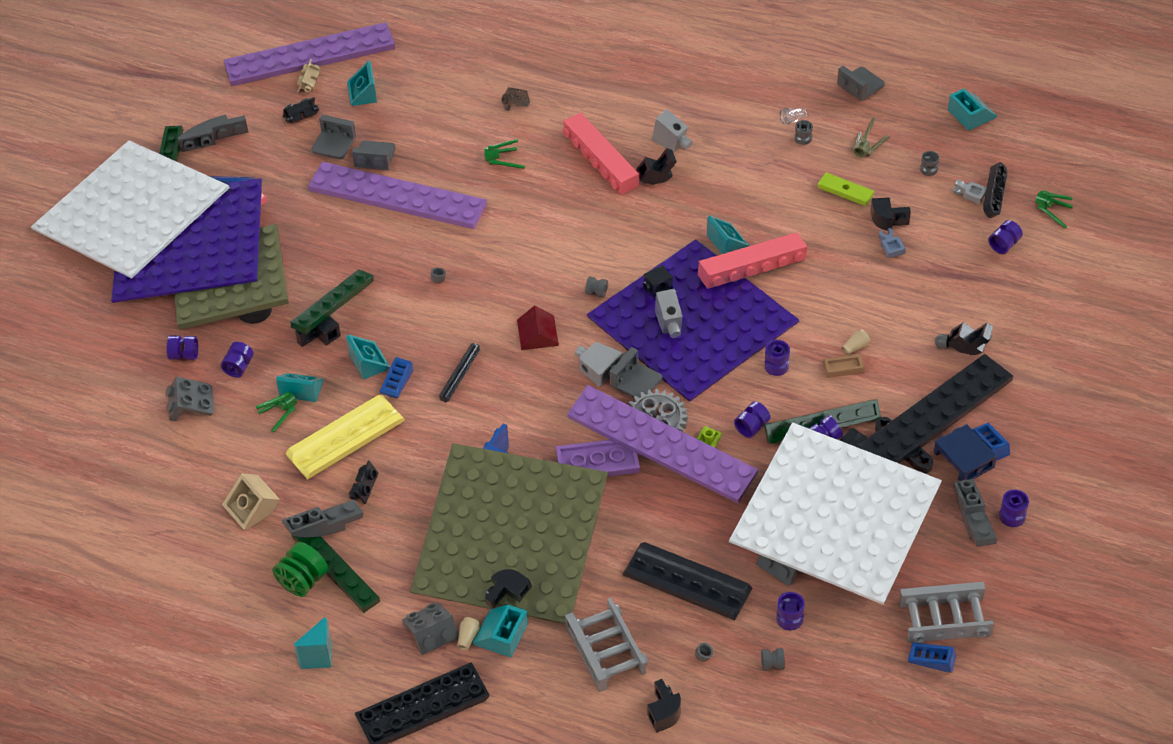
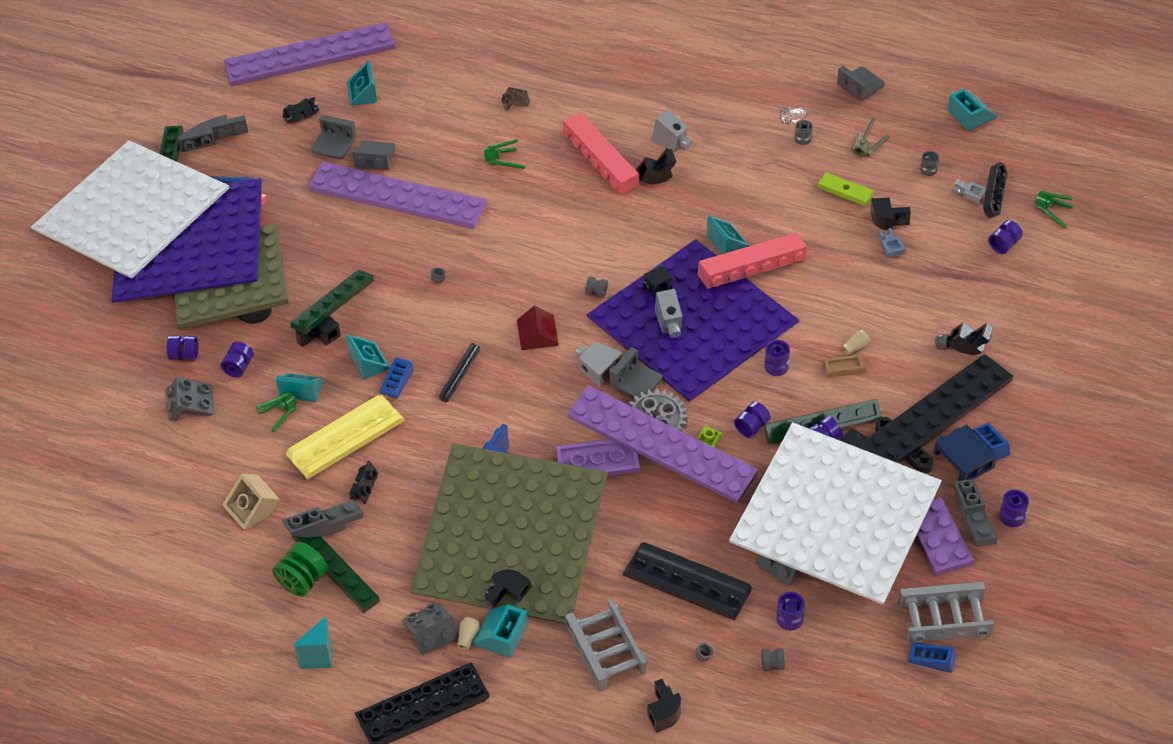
(309, 71): tan hinge -> none
(942, 540): none -> medium lavender plate

